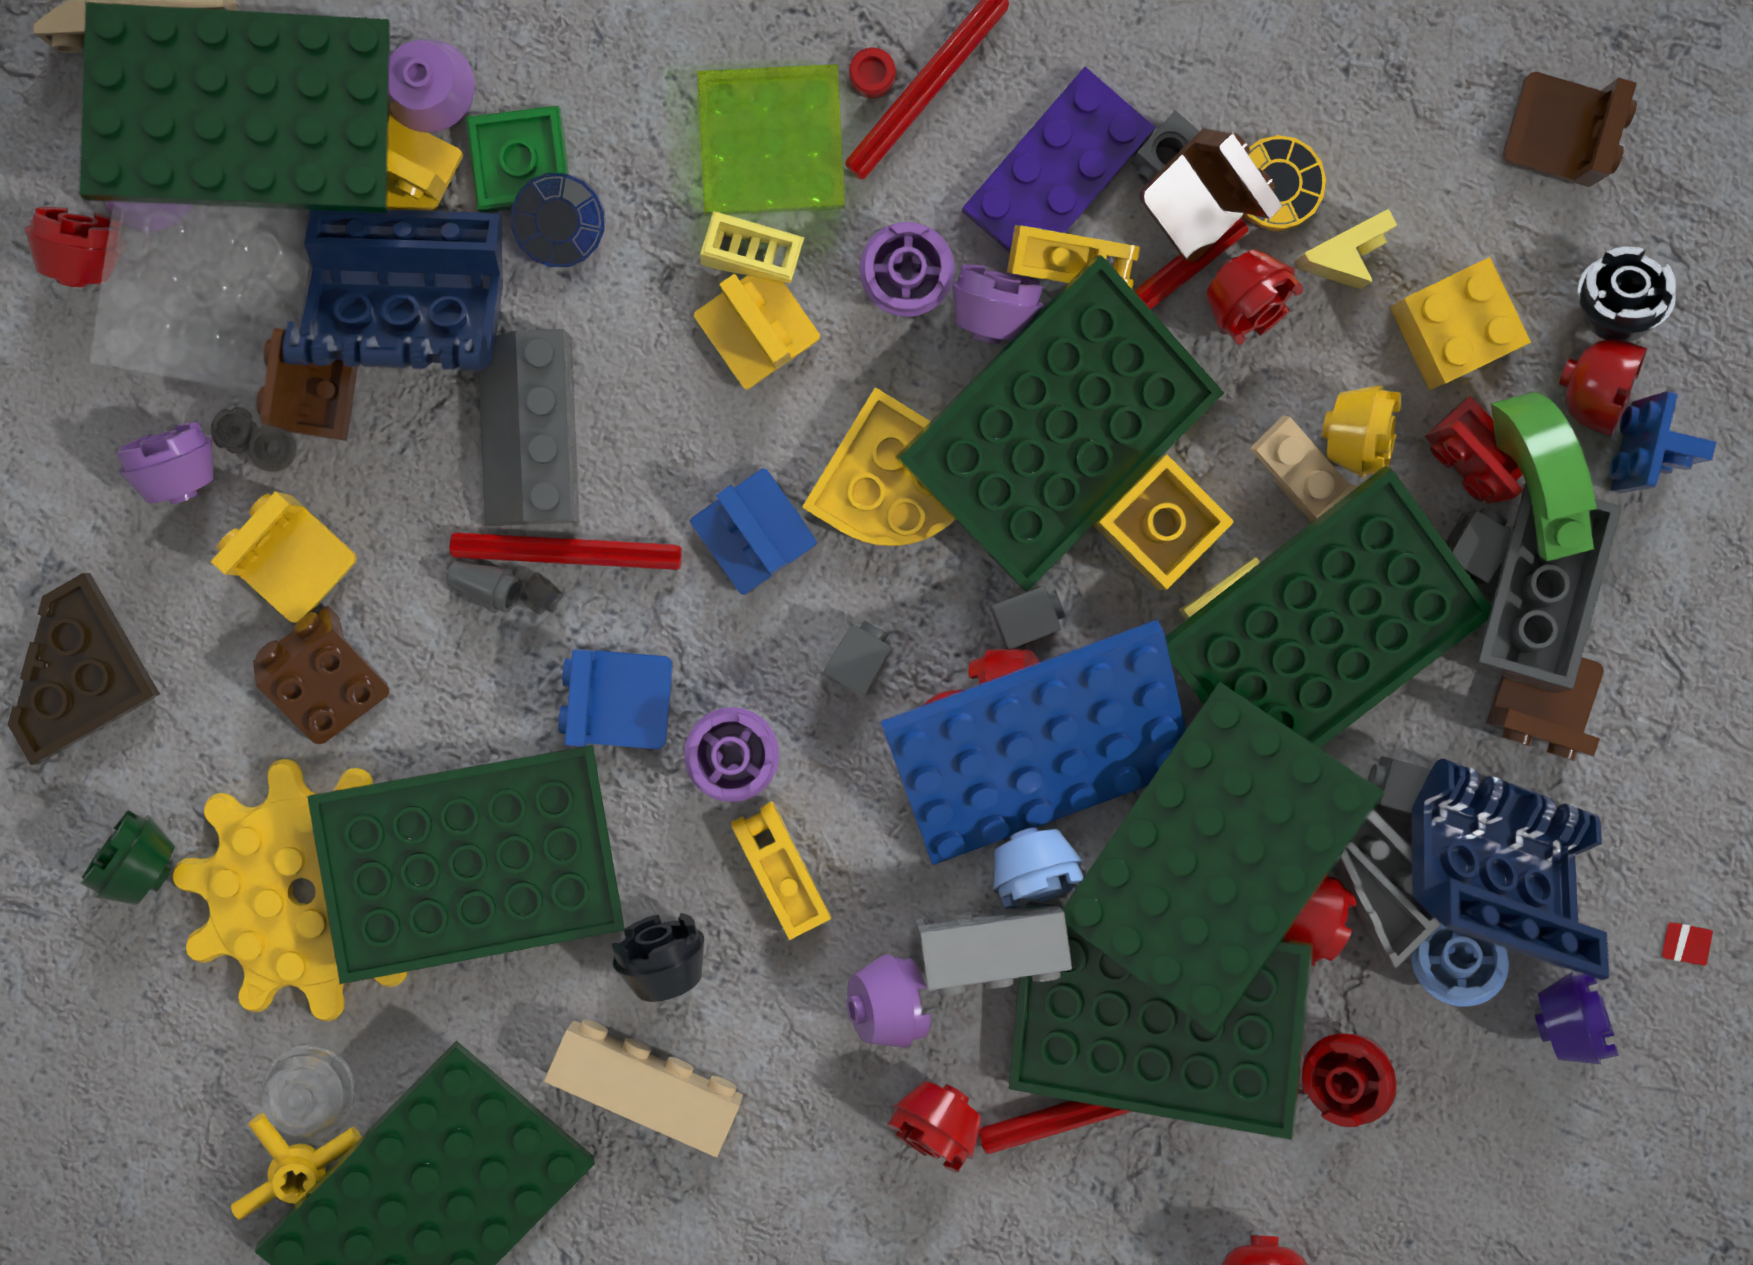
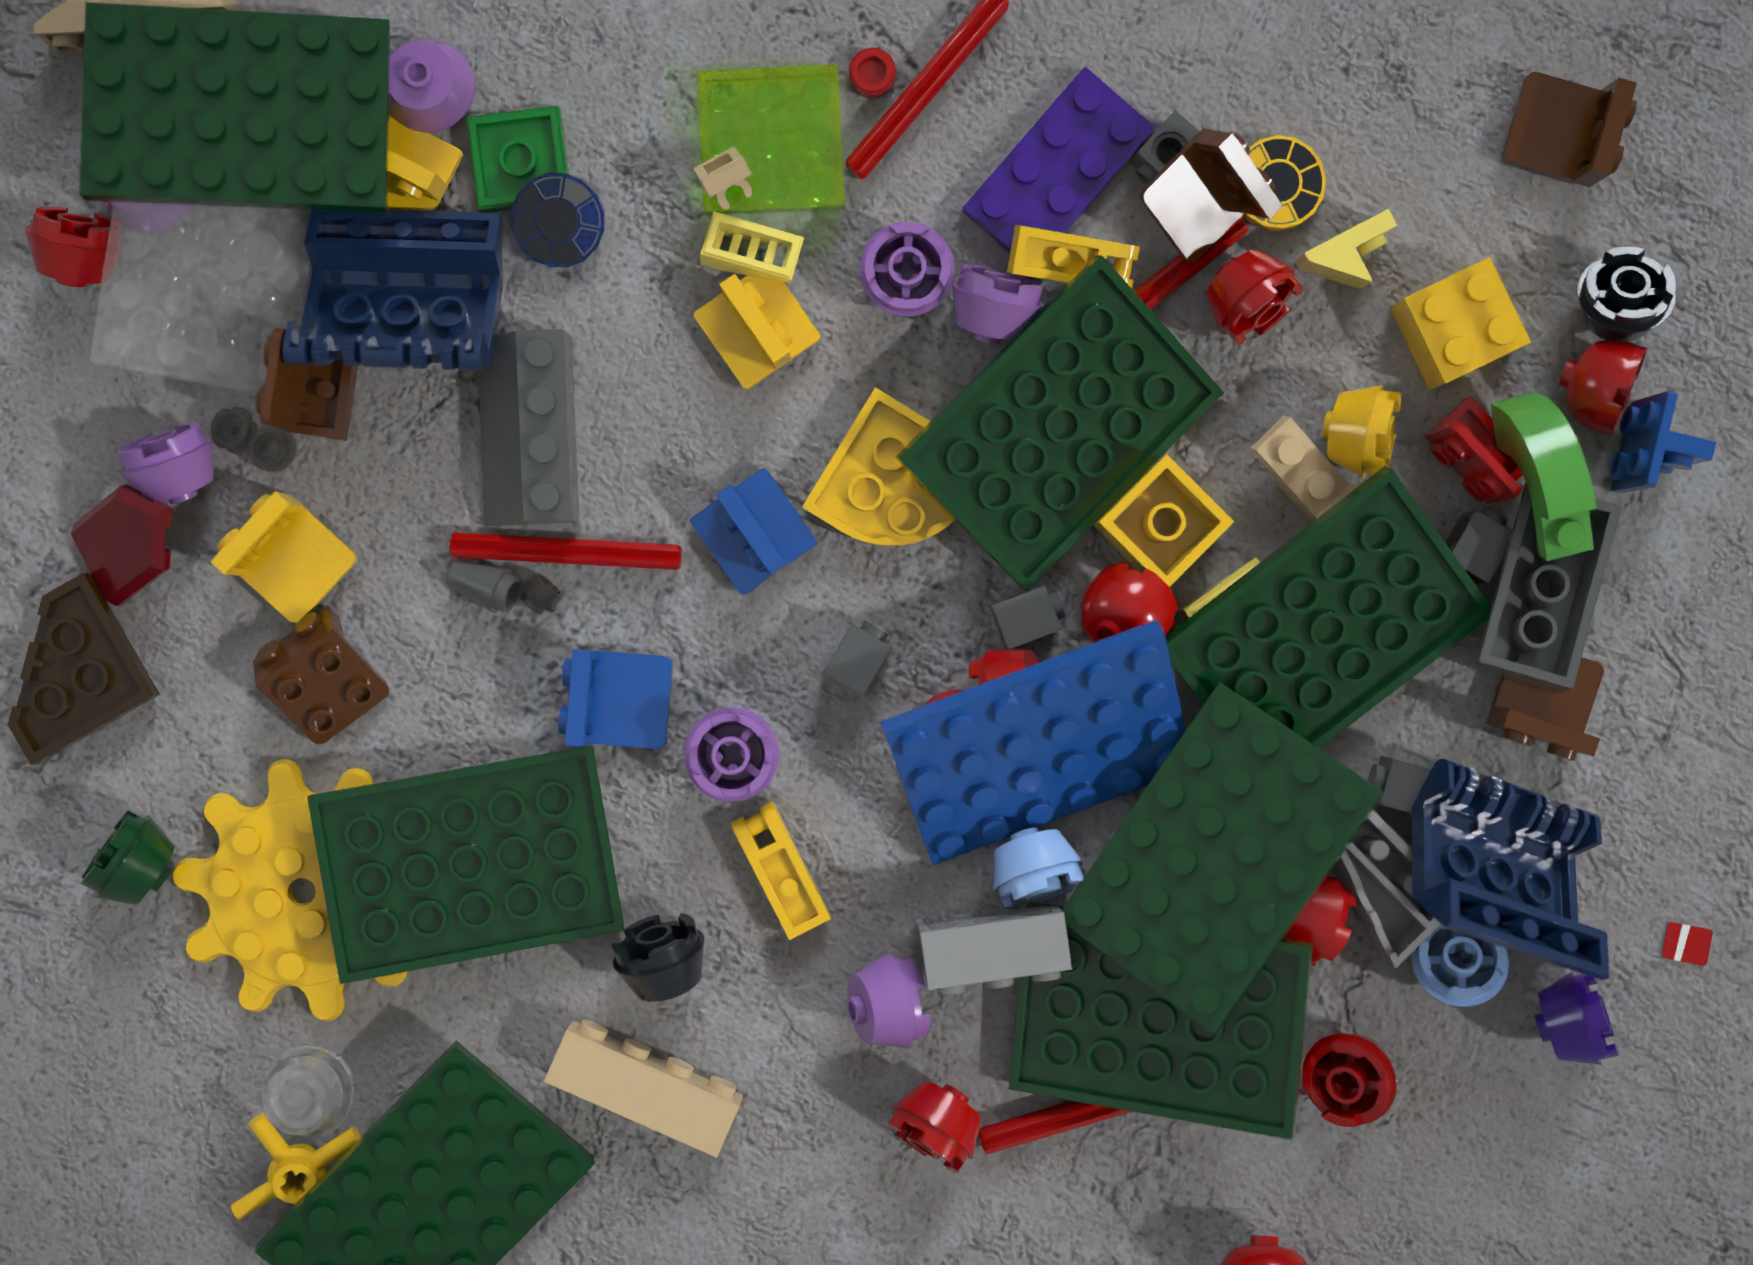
(124, 543): none -> dark red tile
(721, 173): none -> tan tile
(1125, 600): none -> red cylinder

